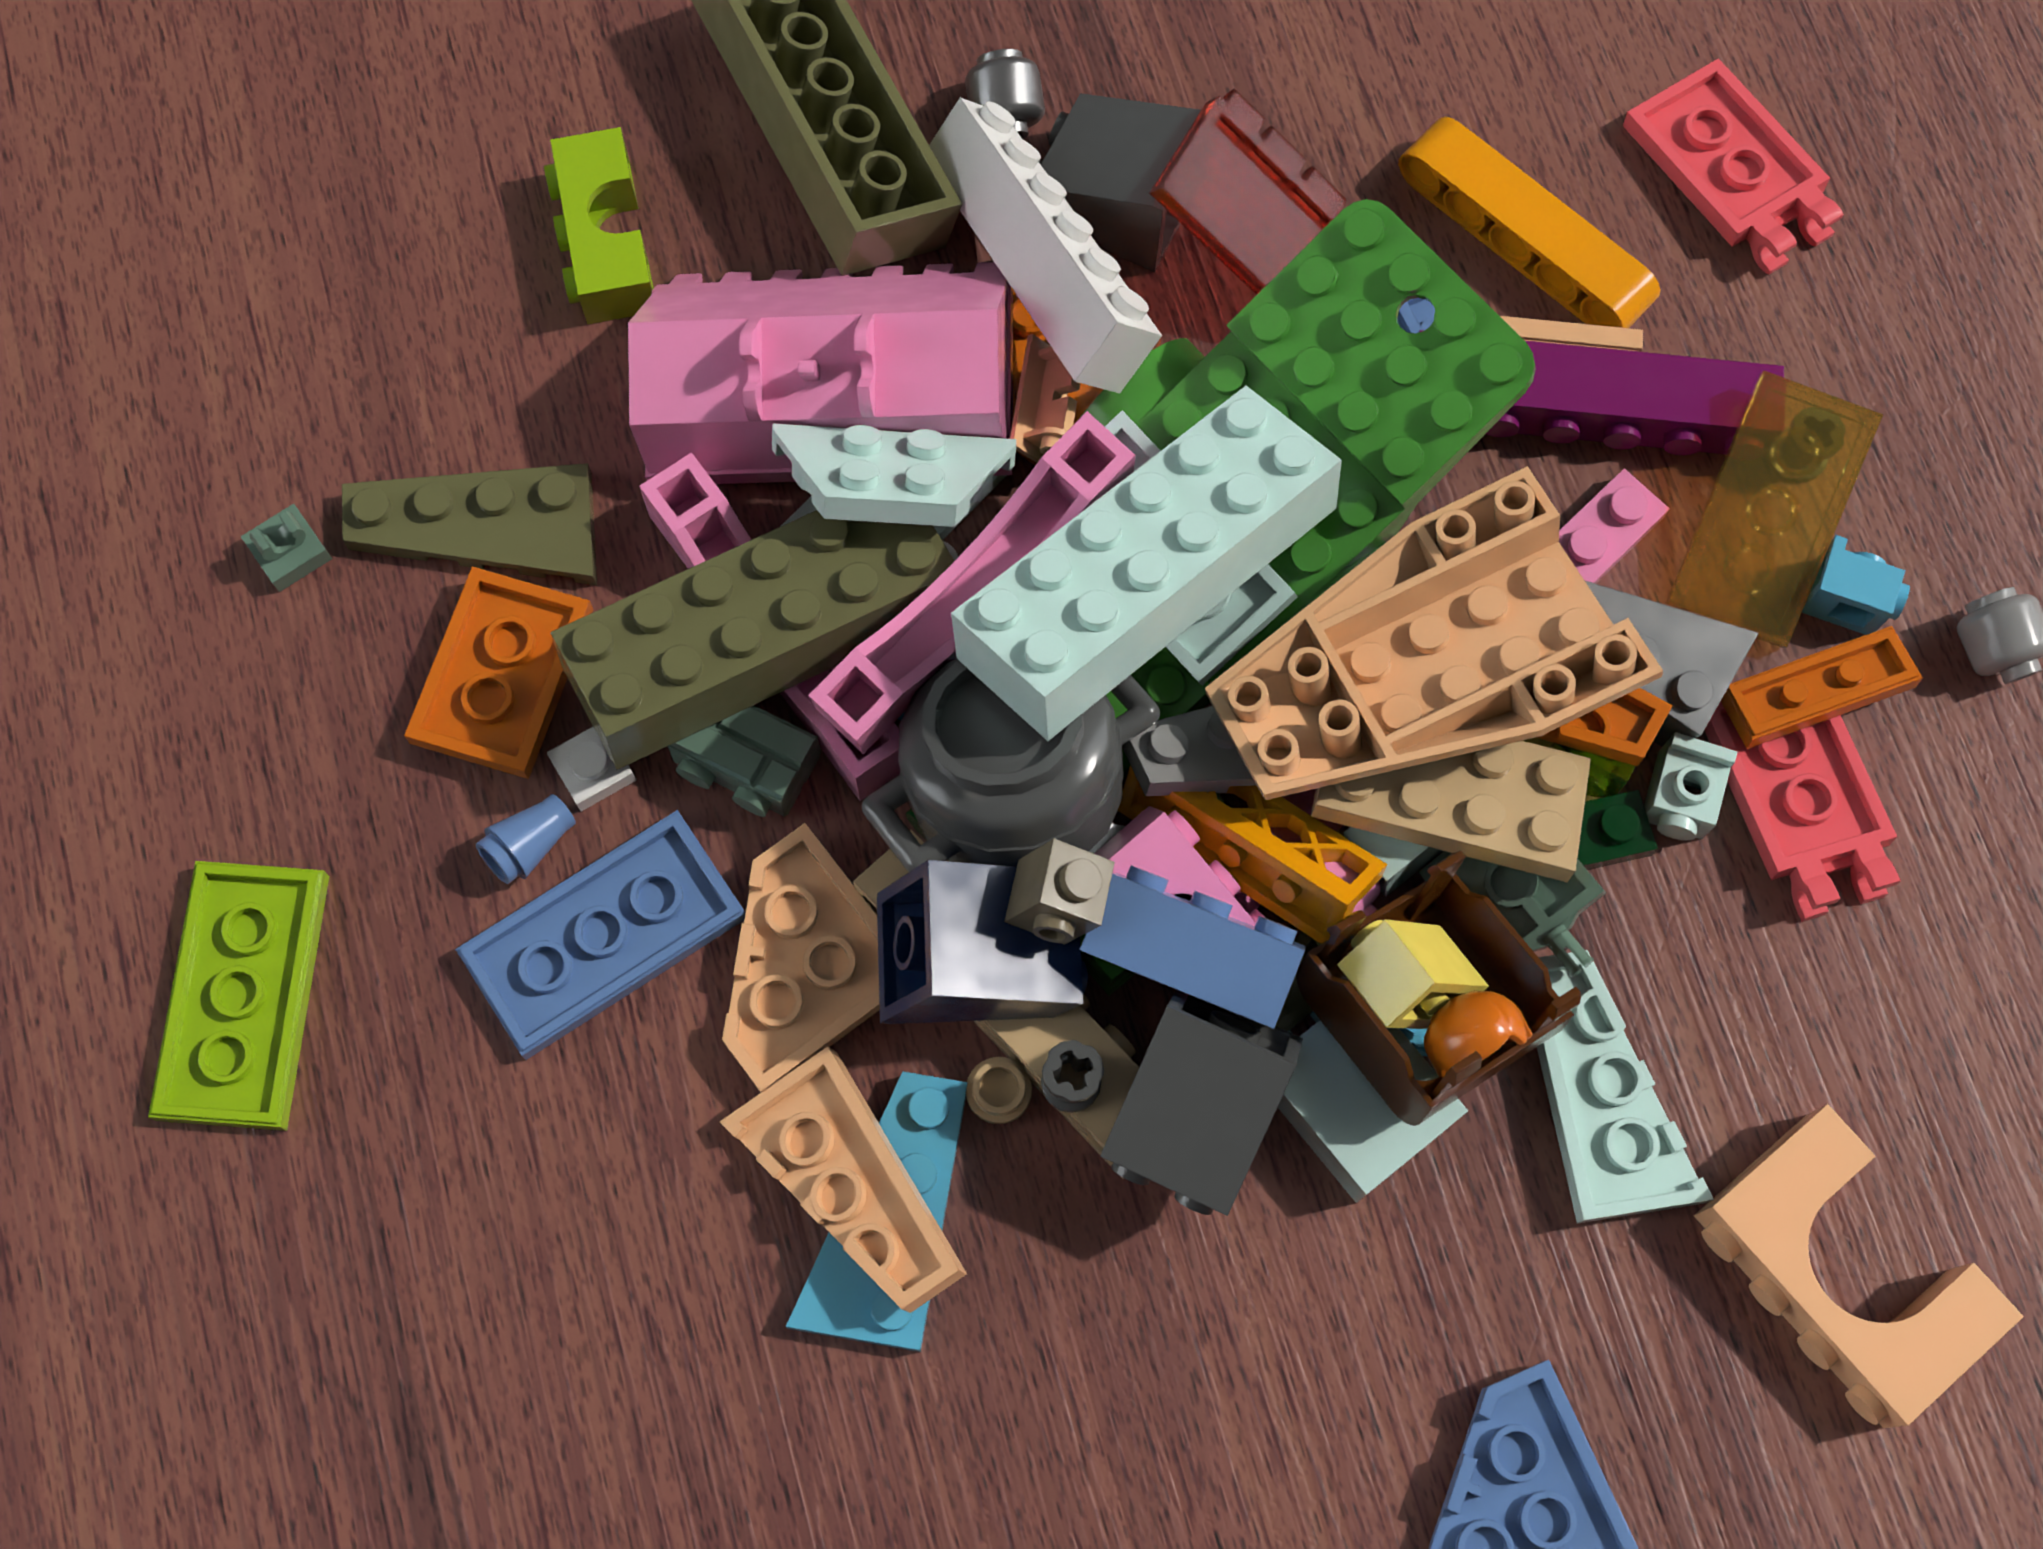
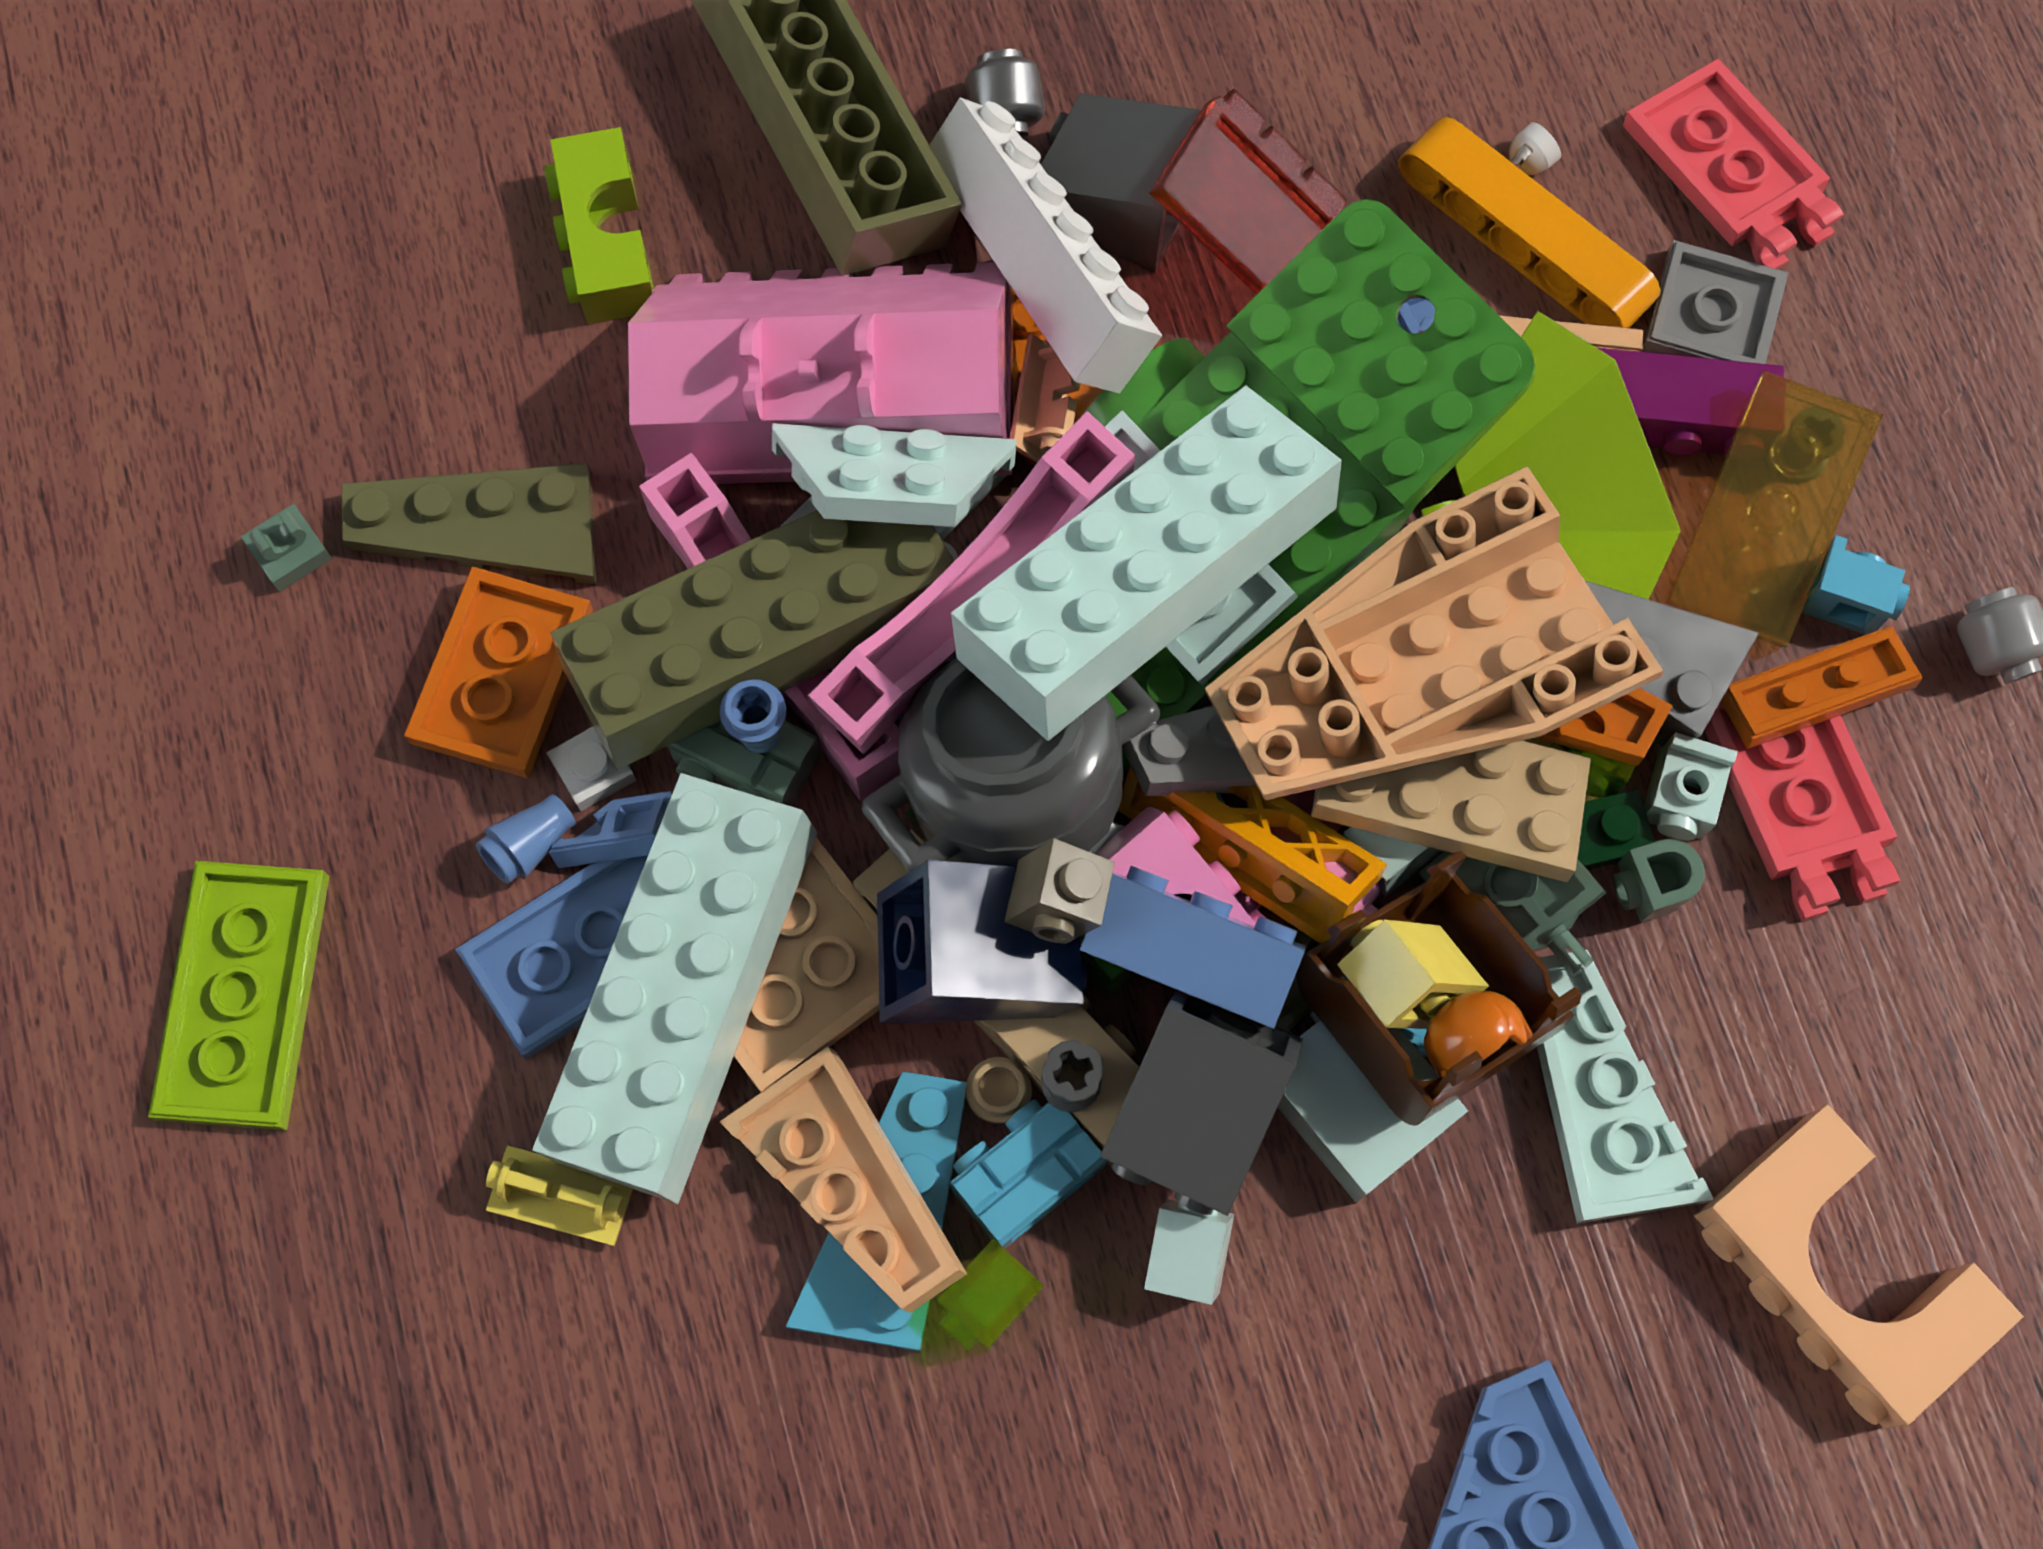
(556, 1196): none -> light yellow hinge
(621, 831): none -> medium blue tile
(677, 988): none -> light aqua brick
(754, 714): none -> medium blue cone
(988, 1298): none -> clear neon green brick
(1025, 1172): none -> medium azure brick
(1188, 1253): none -> light aqua brick
(1535, 148): none -> white hinge
(1588, 457): none -> lime panel
(1658, 878): none -> sand green plate
(1714, 306): none -> light grey tile

